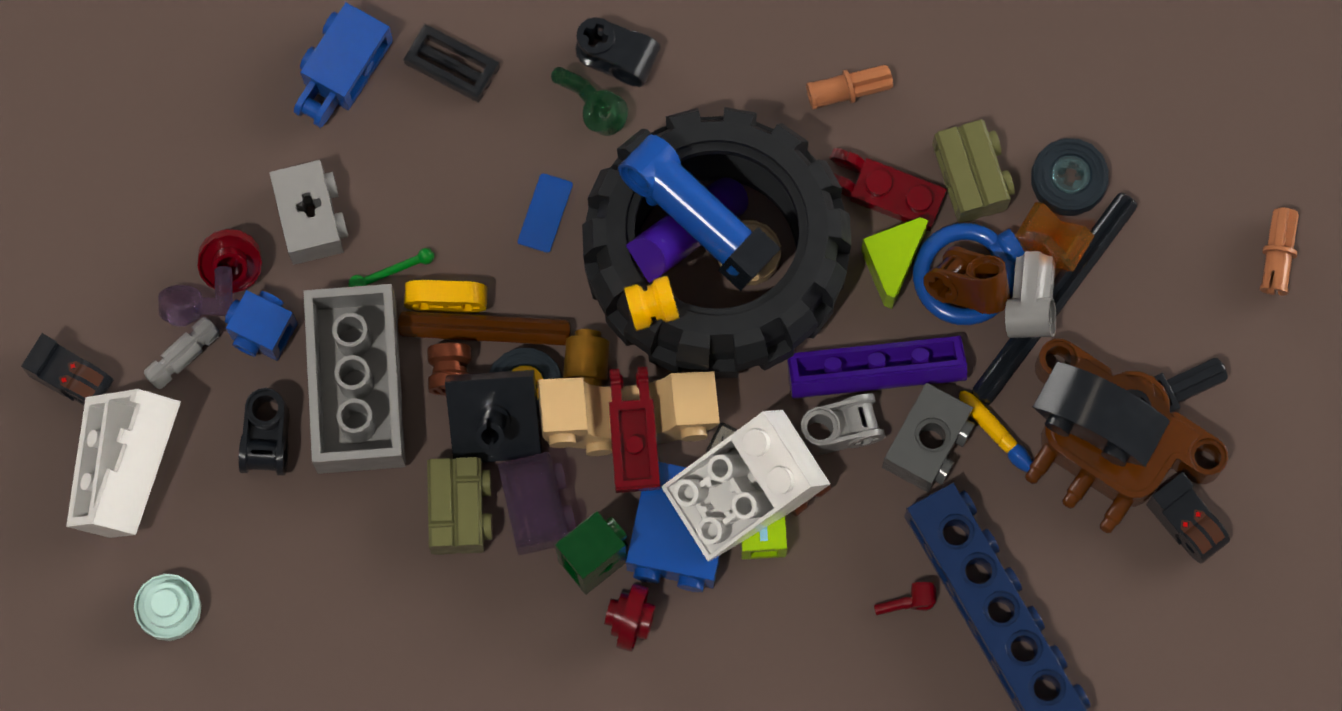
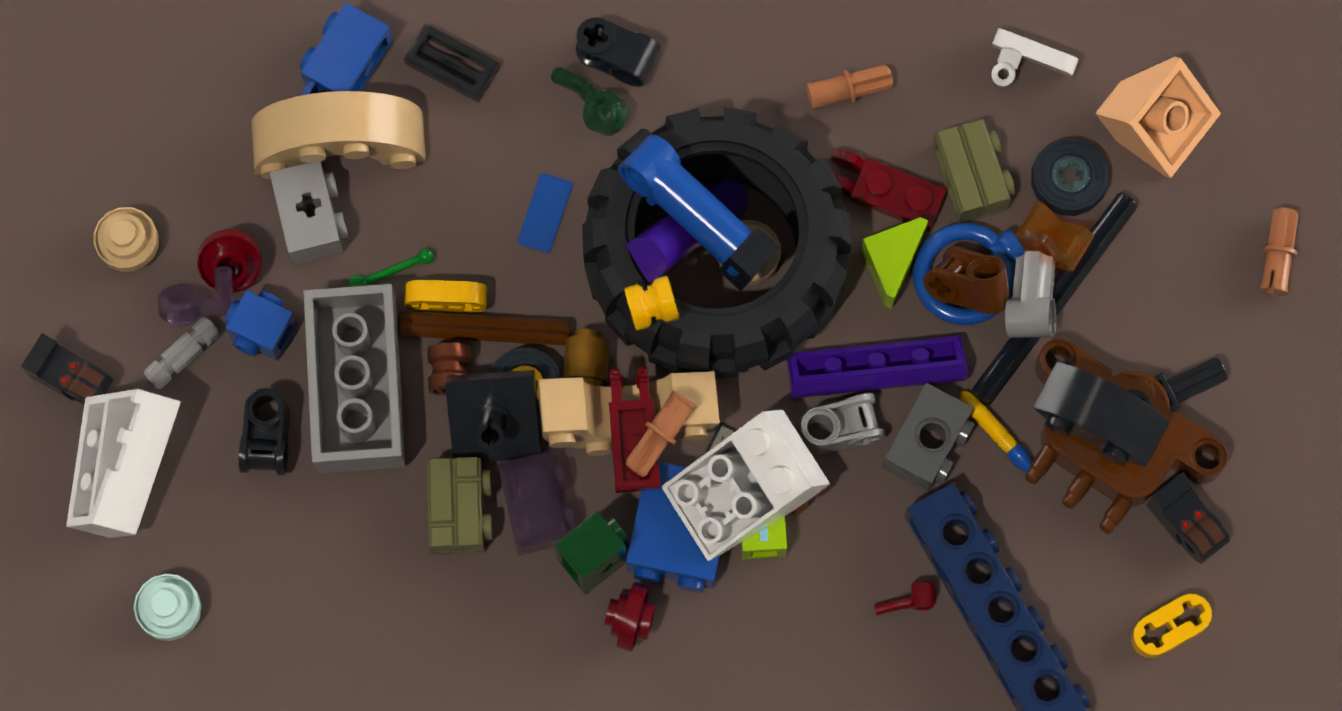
(126, 239): none -> tan plate
(337, 124): none -> tan brick
(660, 433): none -> nougat axle
(1016, 47): none -> white piece
(1159, 114): none -> light nougat slope
(1176, 635): none -> yellow beam

